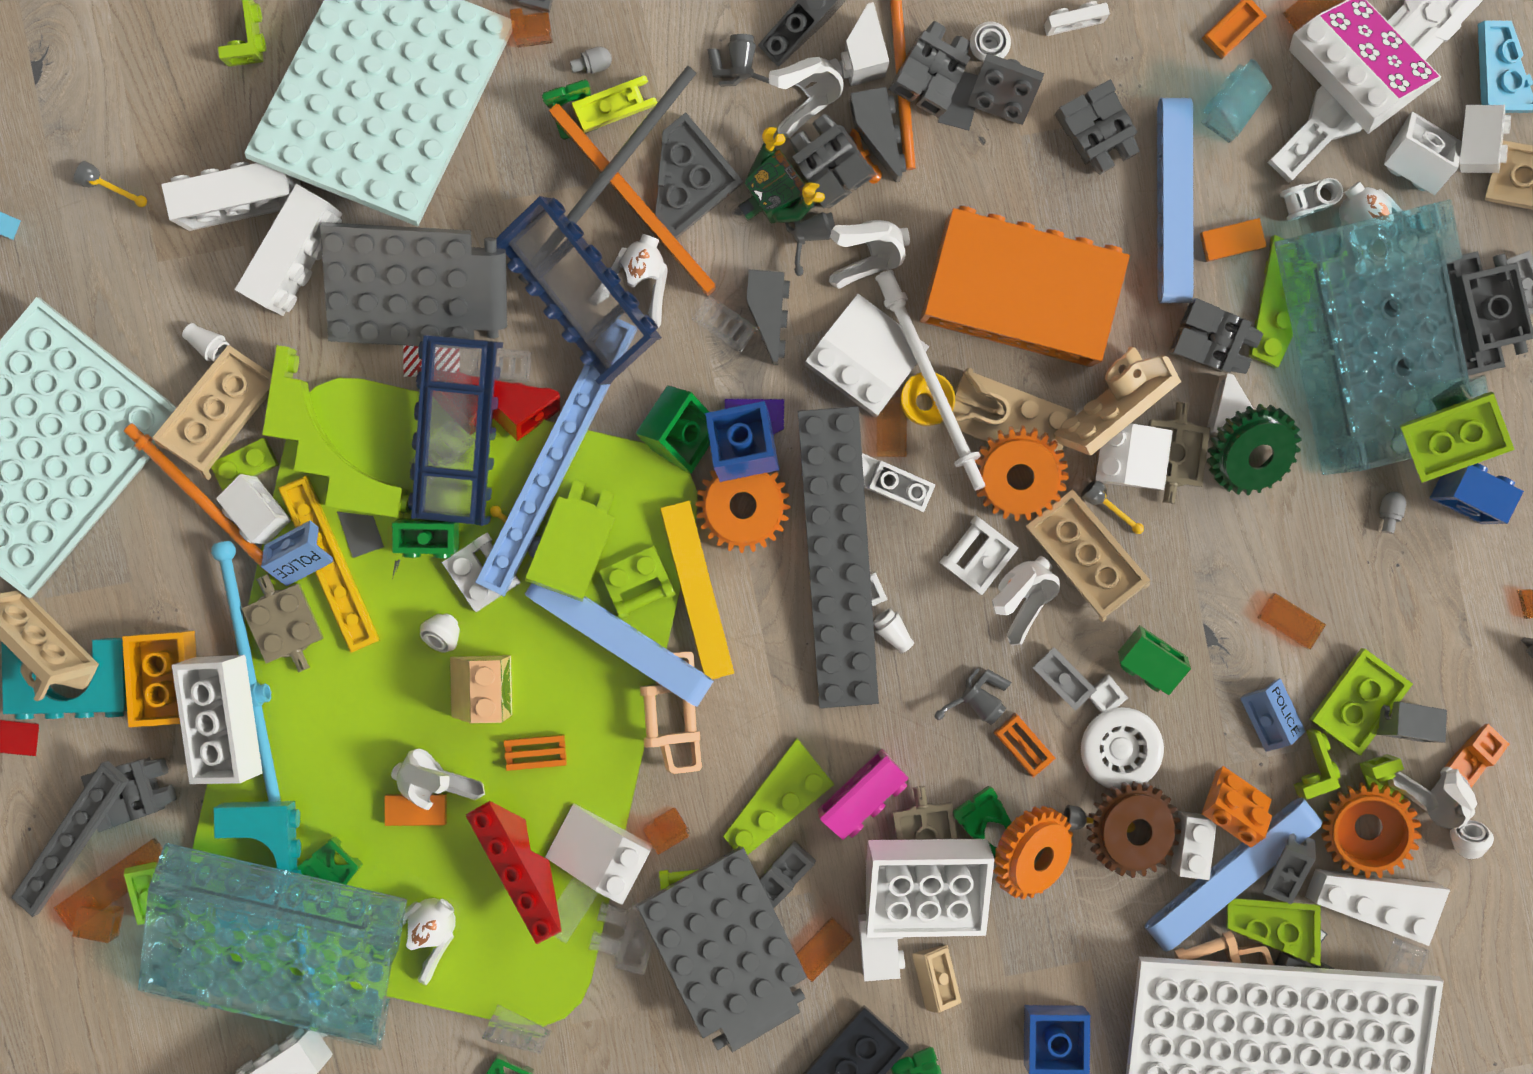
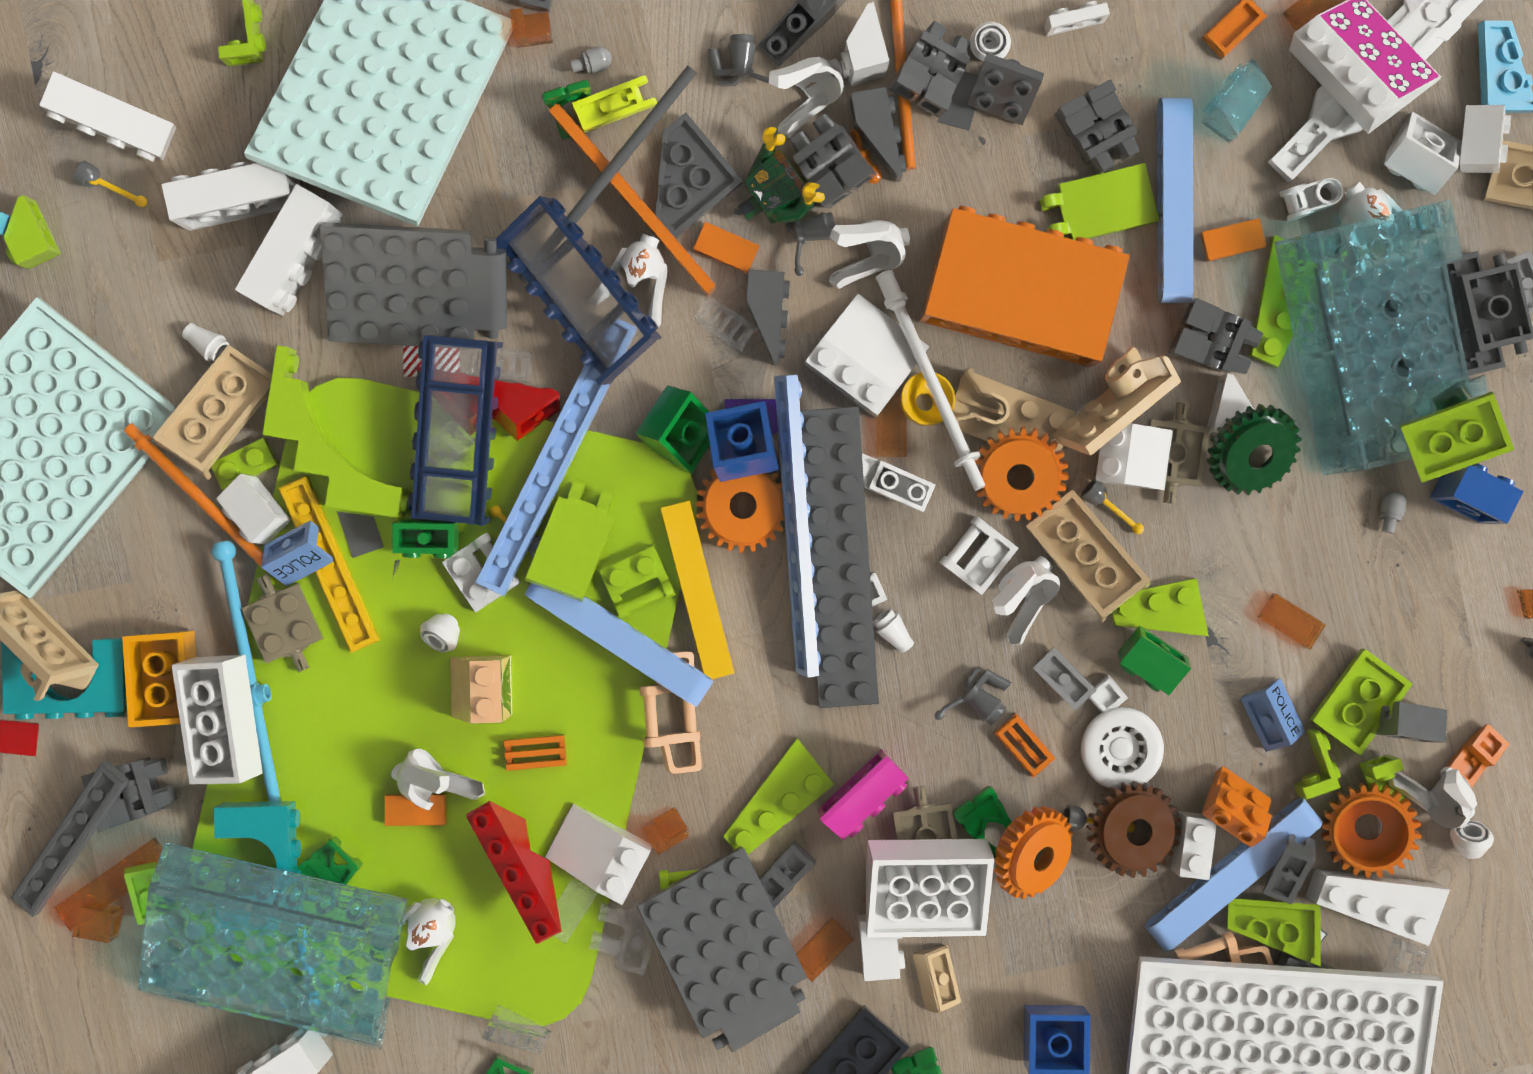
(29, 236): none -> lime slope
(107, 116): none -> white wedge
(726, 247): none -> orange tile
(796, 516): none -> light blue plate
(1104, 203): none -> lime tile
(1165, 608): none -> lime wing

